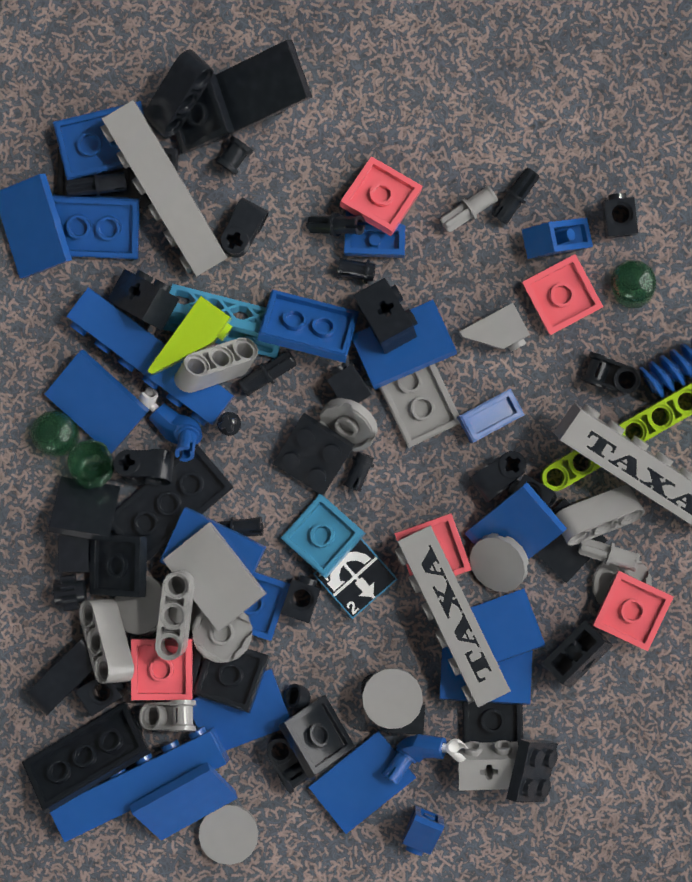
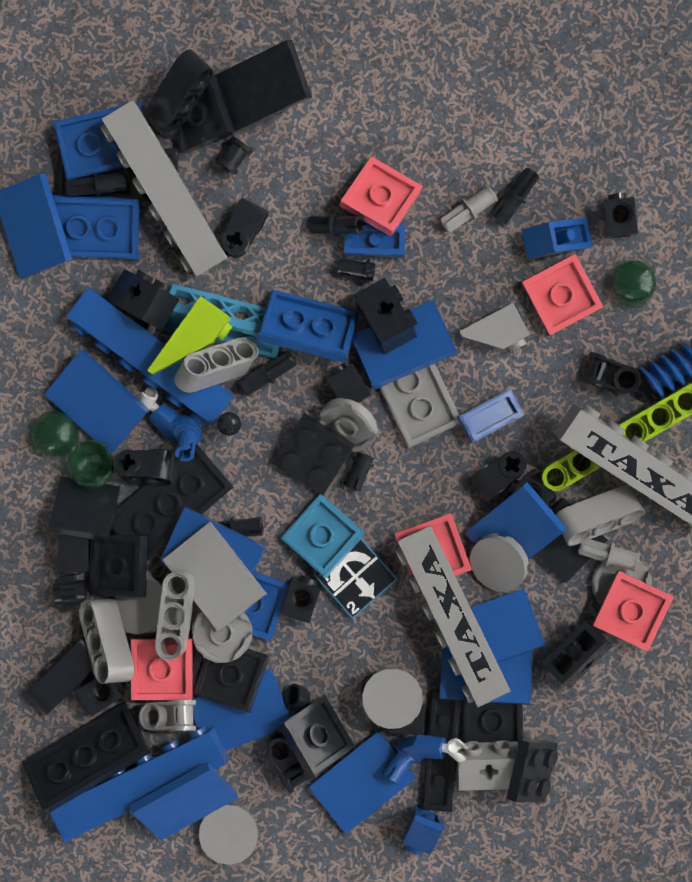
(440, 773): none -> black tile

